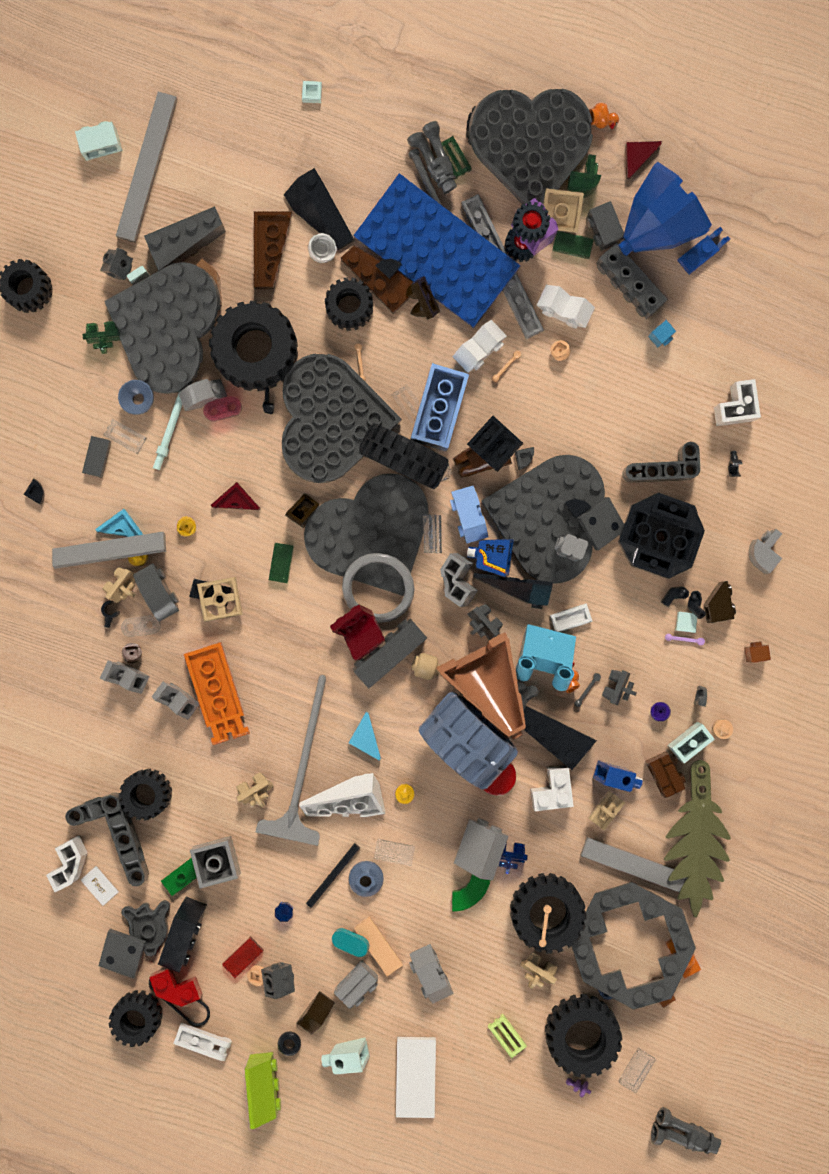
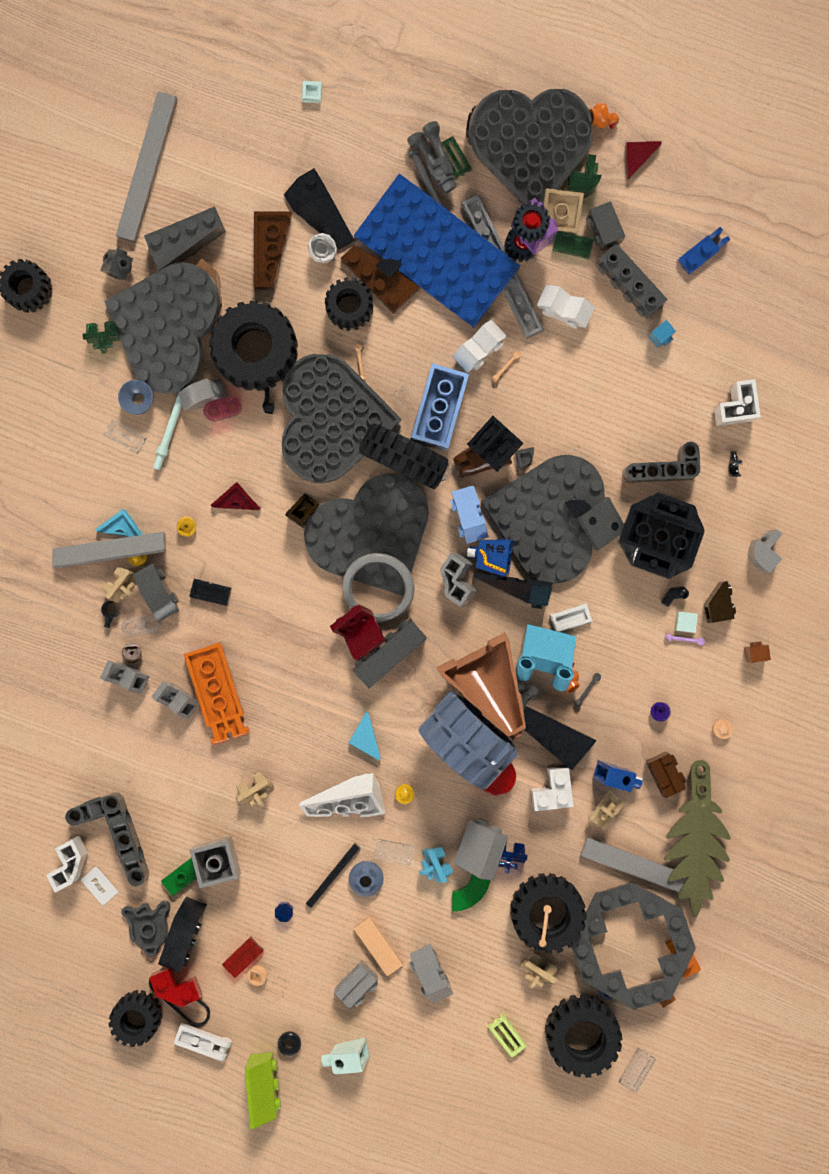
(35, 492): black tile -> none
(96, 456): dark grey tile -> none
(98, 140): light aqua brick -> none
(122, 953): dark grey tile -> none
(130, 799): black tyre -> none
(137, 275): light aqua tile -> none
(202, 588): tan piece -> none
(278, 980): dark grey head -> none
(281, 562): clear green tile -> none
(289, 825): light grey piece -> none
(316, 1013): dark brown slope -> none
(350, 942): teal tile -> none
(415, 1077): white tile -> none
(425, 666): tan head -> none
(427, 305): dark brown tile -> none
(432, 534): clear tile -> none
(433, 866): none -> medium azure hips
(481, 623): dark grey hips -> none
(560, 350): light nougat tile -> none
(571, 547): light grey brick -> none
(578, 1086): medium lavender hair -> none
(621, 679): dark grey hips -> none
(663, 214): blue piece -> none
(690, 742): light aqua brick -> none
(694, 604): black arm -> none
(695, 1136): dark grey piece -> none
(701, 696): dark grey tile -> none

